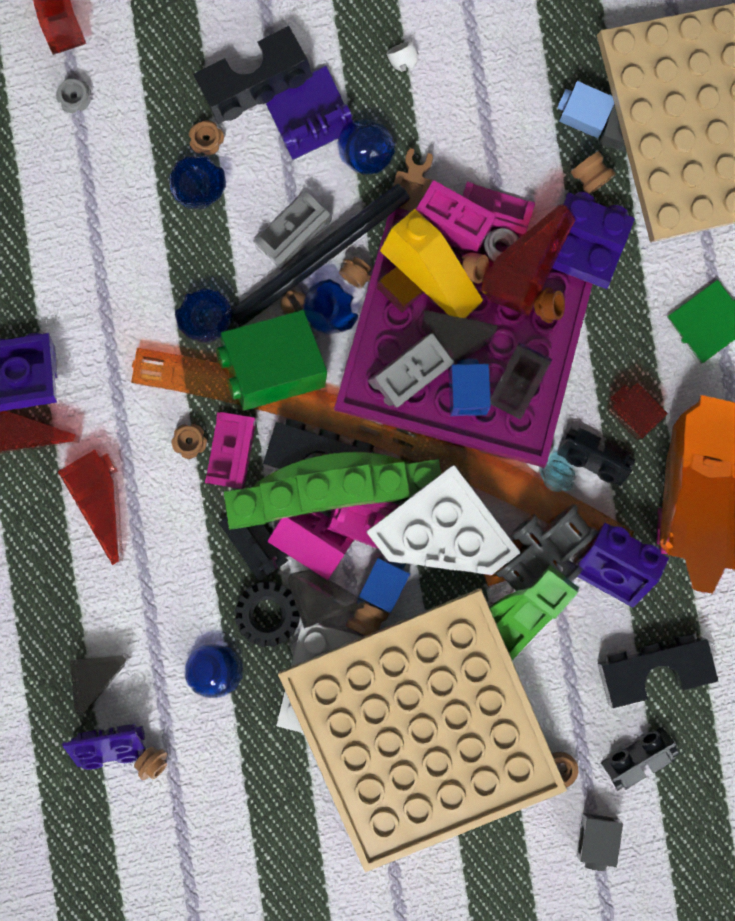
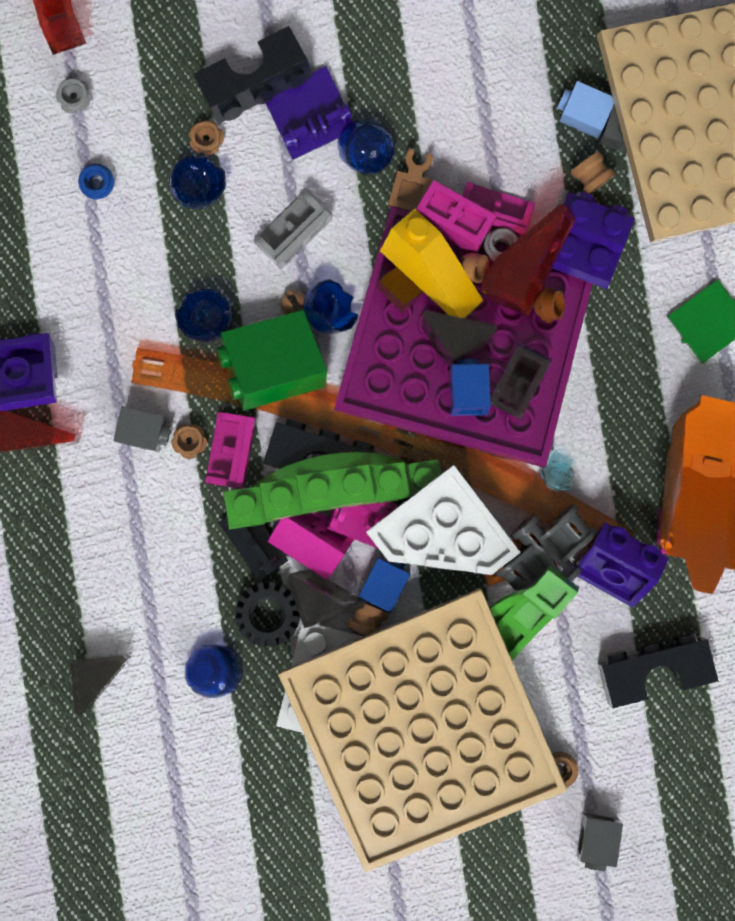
(90, 172): none -> blue plate
(92, 751): dark purple hinge -> none
(97, 496): clear red slope -> none
(142, 429): none -> dark grey brick
(151, 763): medium nougat plate -> none
(320, 254): black axle -> none
(355, 272): medium nougat plate -> none
(403, 56): white hinge -> none
(411, 370): light grey hinge -> none
(581, 450): black hinge -> none
(626, 765): black hinge -> none
(636, 410): clear red brick -> none

